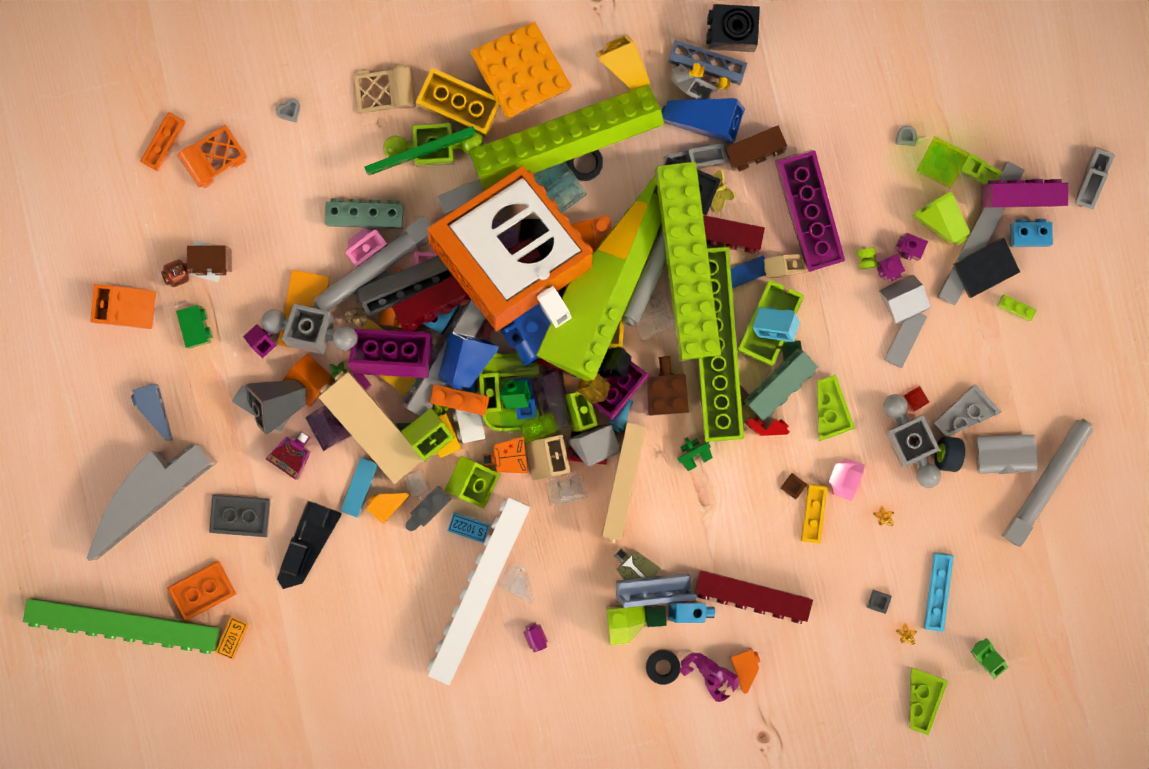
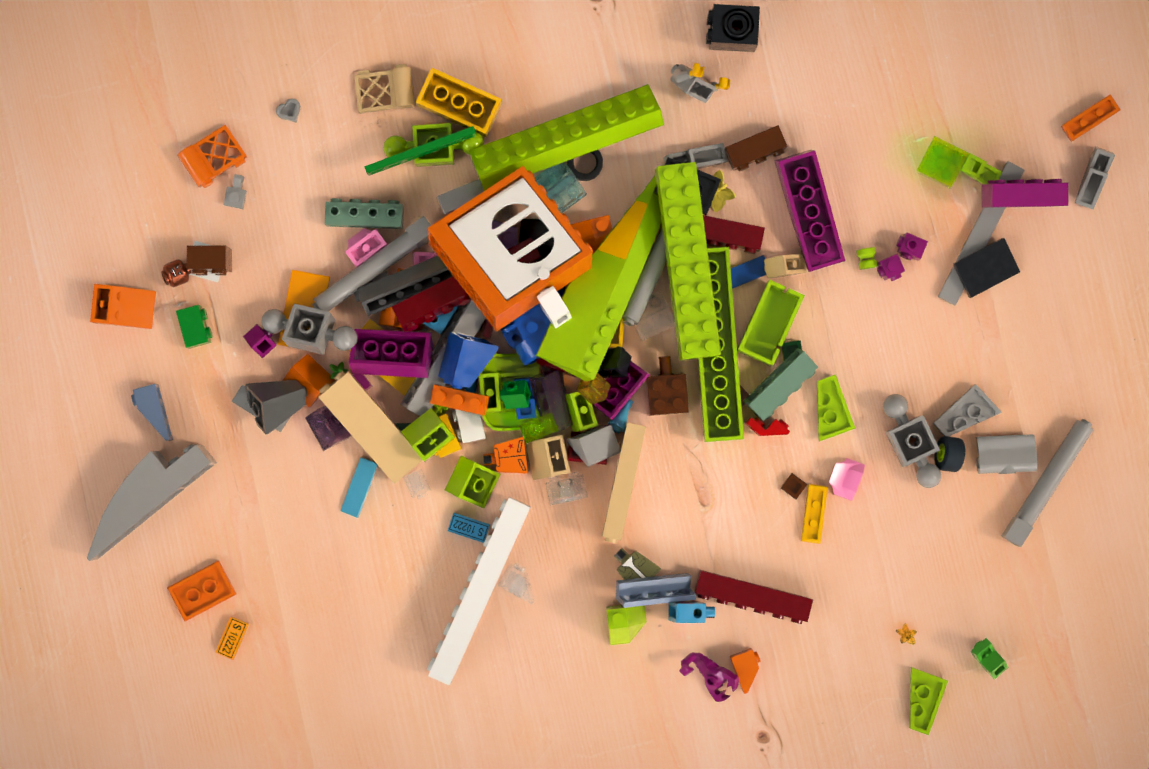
(121, 624): bright green brick -> none
(162, 141): orange tile -> none
(234, 195): none -> light grey plate
(239, 515): dark grey tile -> none
(291, 455): torso -> none
(308, 541): black panel -> none
(356, 317): tan plant -> none
(386, 505): light orange slope -> none
(428, 509): dark grey brick -> none
(521, 70): light orange plate -> none
(535, 637): magenta brick -> none
(624, 61): yellow slope -> none
(651, 667): black tyre -> none
(656, 616): dark green tile -> none
(702, 450): green hips -> none
(707, 117): blue slope -> none
(710, 69): sand blue fence -> none
(776, 324): medium azure brick -> none
(879, 601): dark grey tile -> none
(885, 517): clear yellow plant -> none
(905, 299): slope -> none
(905, 340): light grey tile -> none
(906, 136): light grey tile -> none
(916, 399): clear red slope -> none
(938, 592): medium azure tile -> none
(944, 219): lime slope -> none
(1016, 307): lime piece -> none
(1031, 233): dark azure brick -> none
(1090, 118): none -> orange plate

